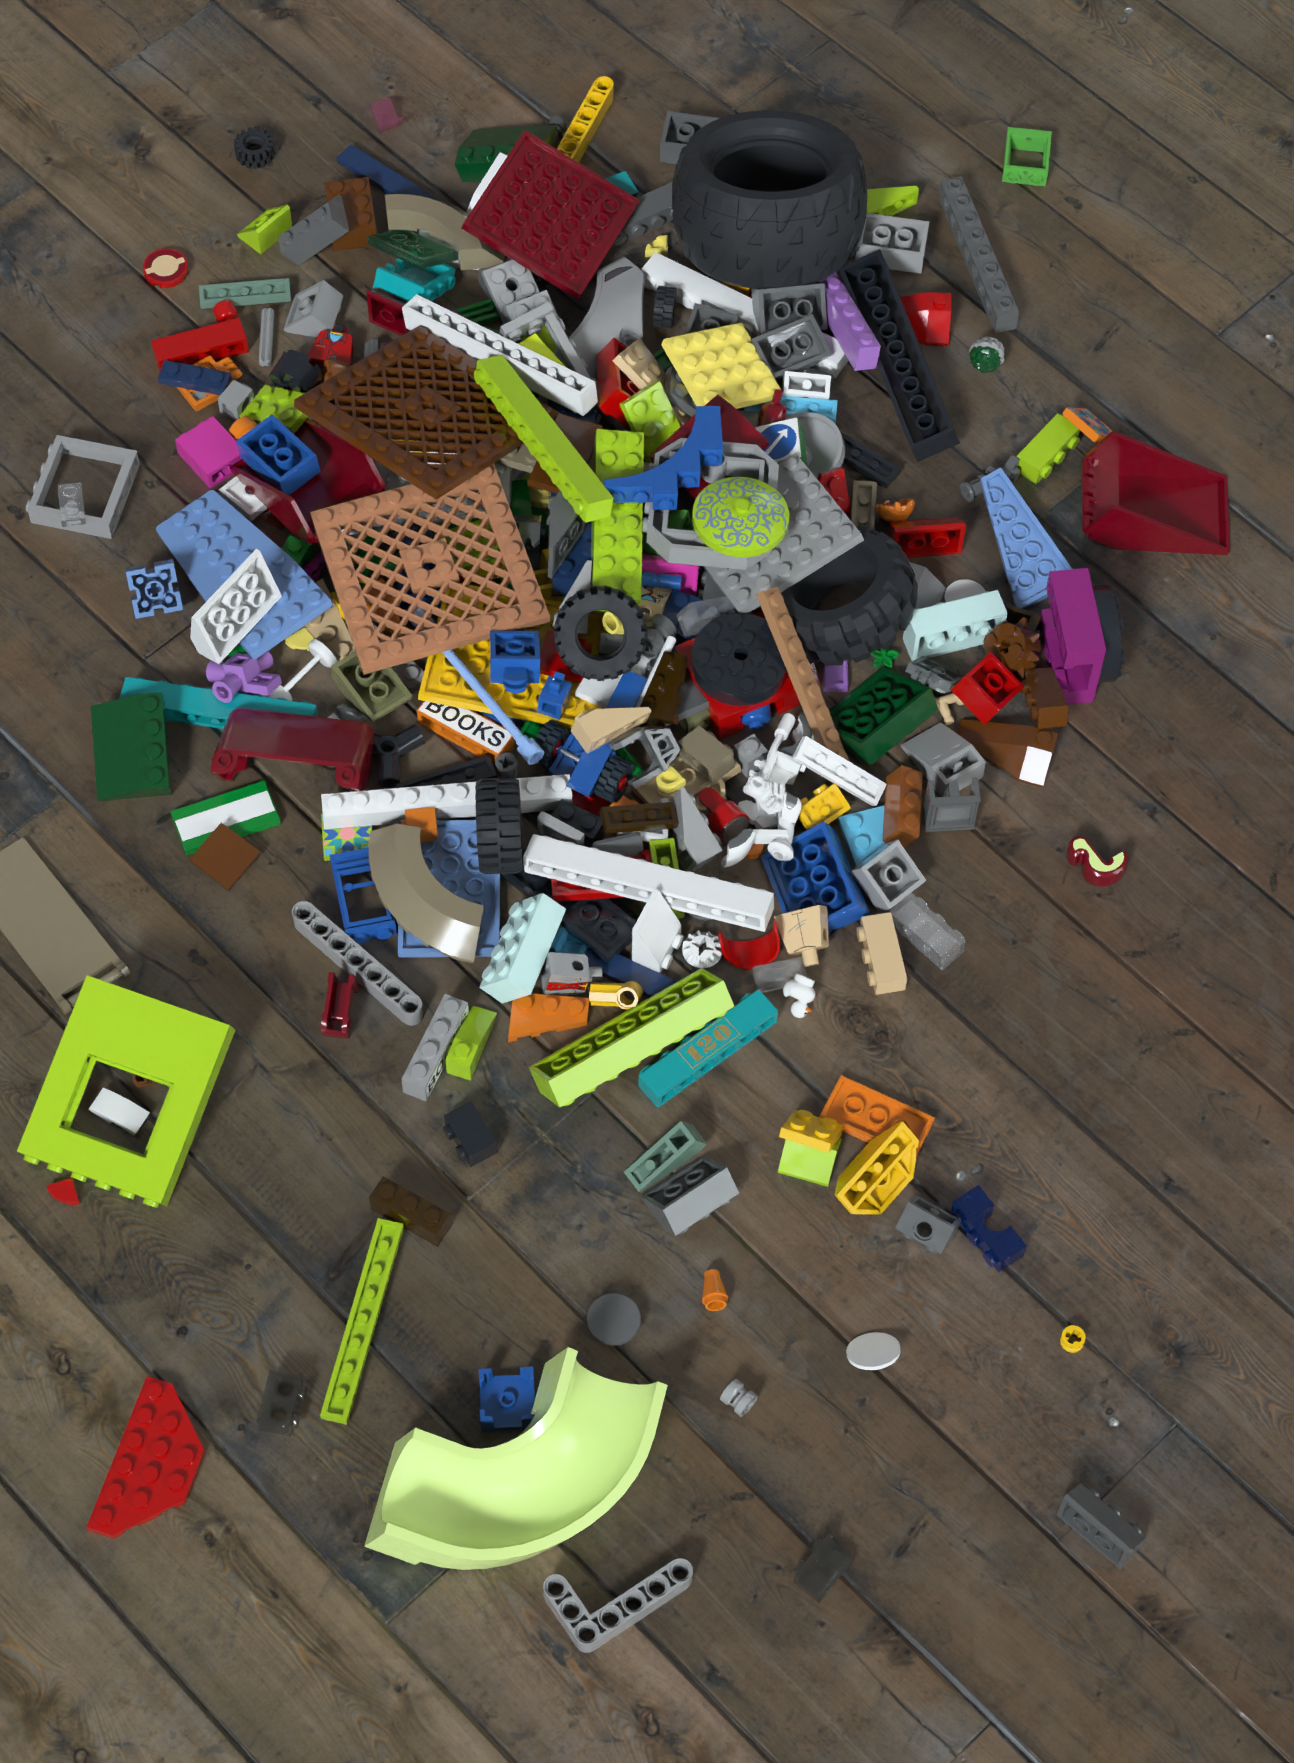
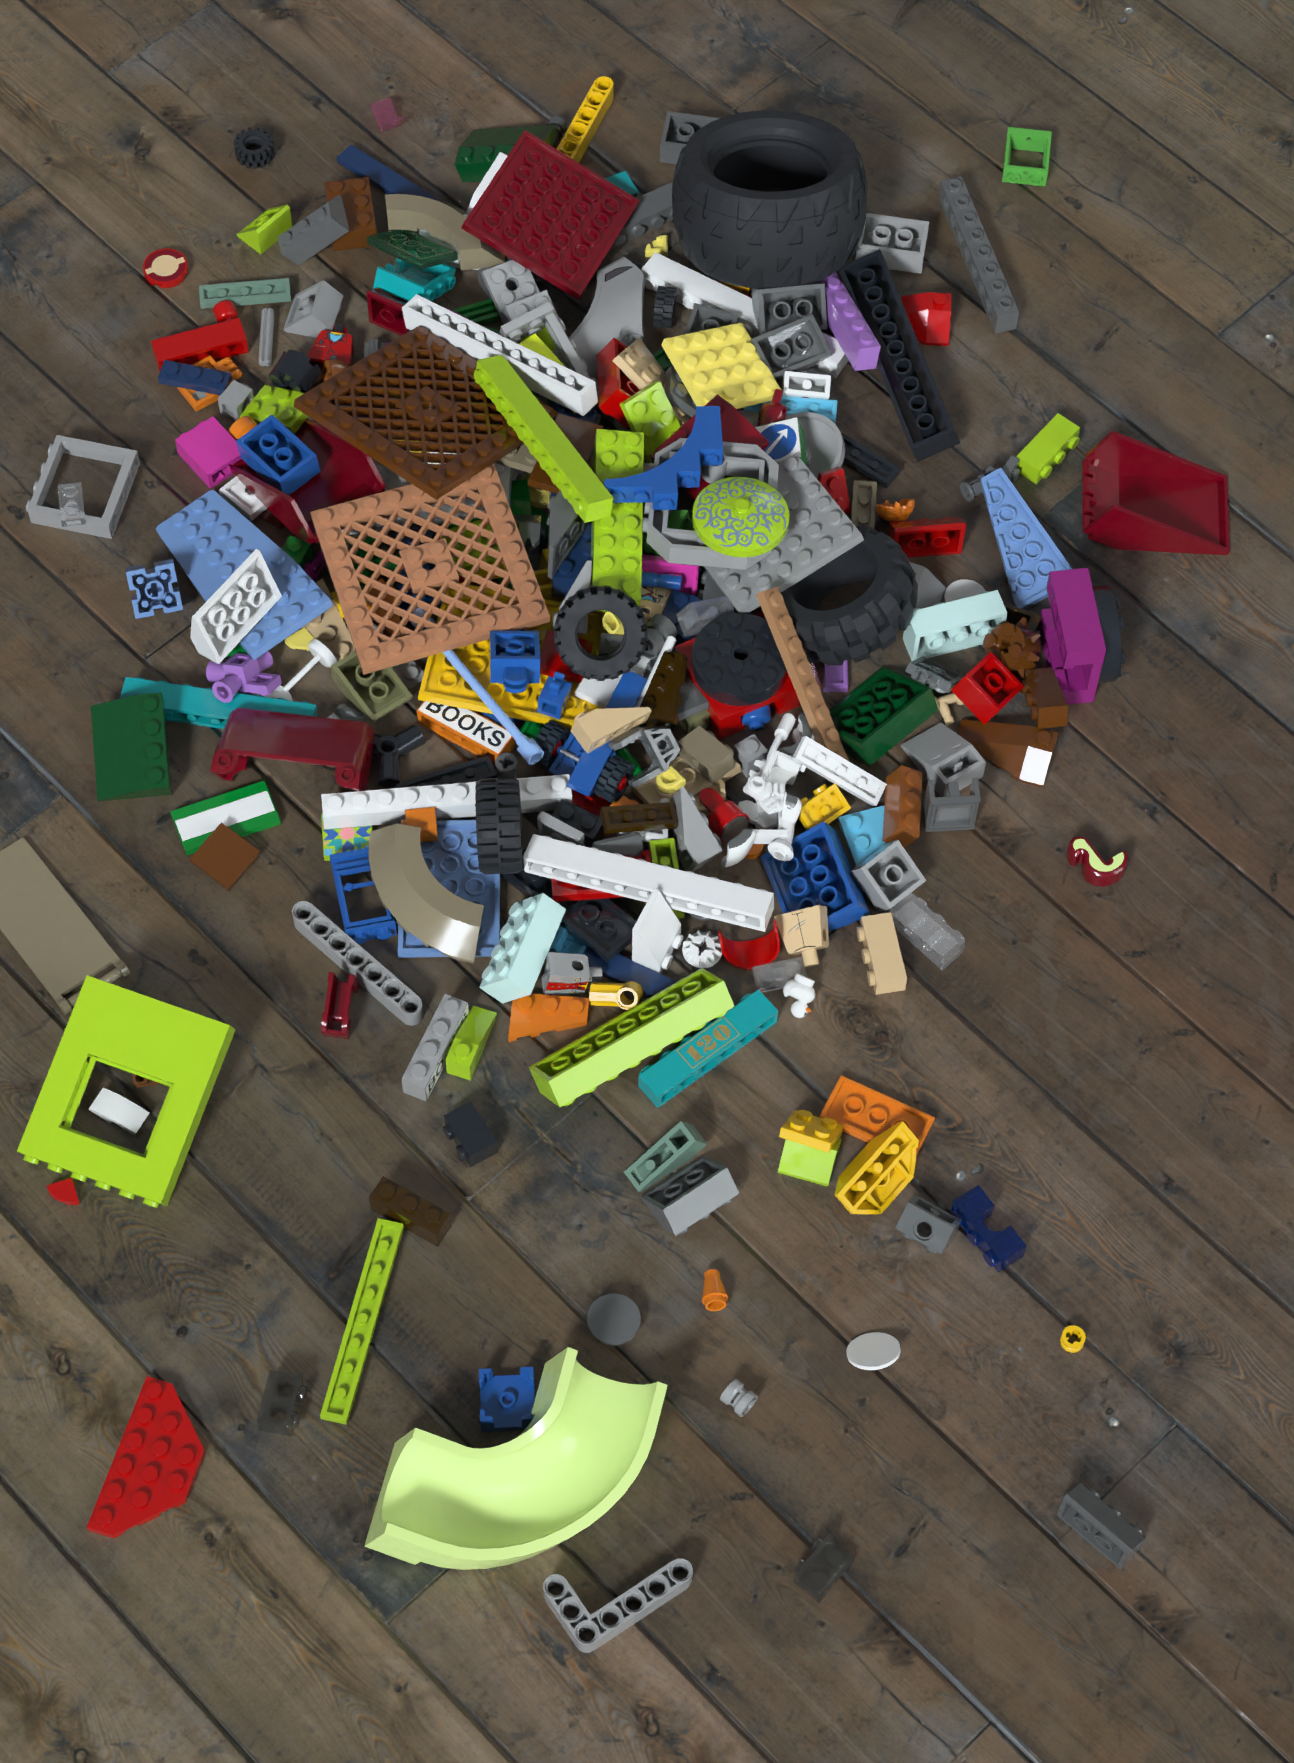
(884, 657): green plant -> none
(891, 200): lime slope -> none
(986, 354): dark green piece -> none
(1087, 423): orange tile -> none

